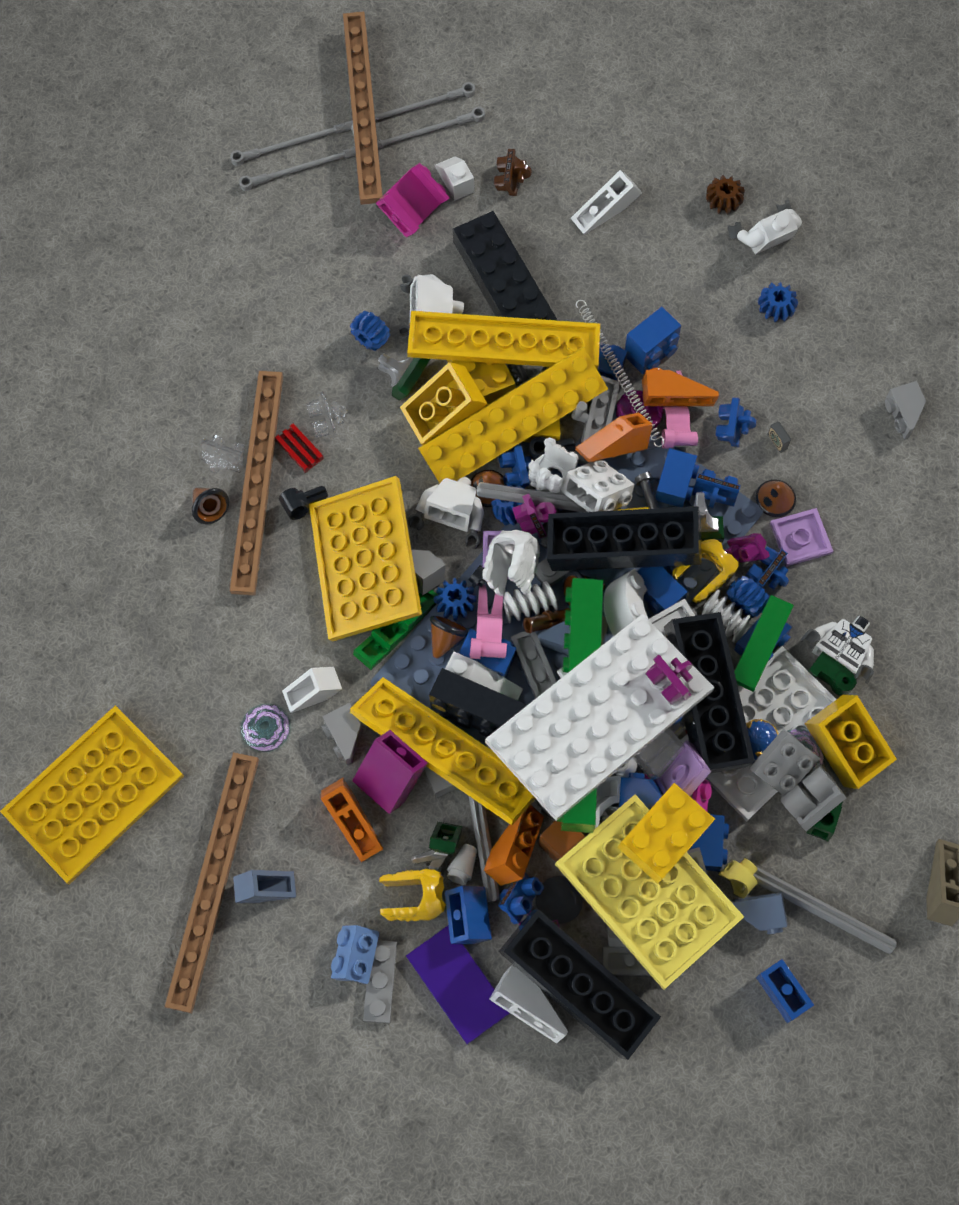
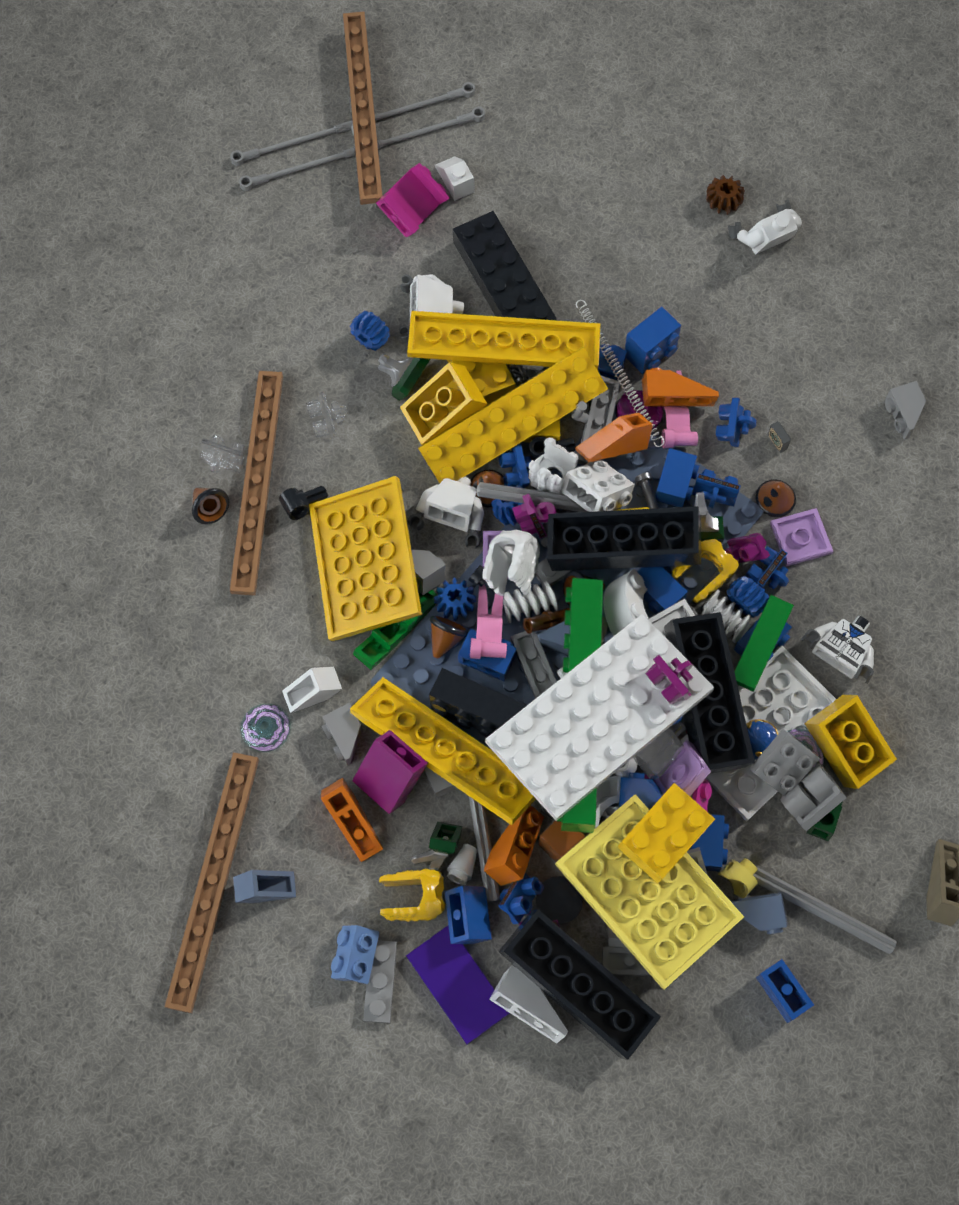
(91, 794): yellow plate -> none
(287, 434): red tile -> none
(482, 675): white slope -> none
(515, 173): reddish brown hips -> none
(607, 202): white slope -> none
(783, 308): blue gear -> none
(834, 674): dark green leg -> none

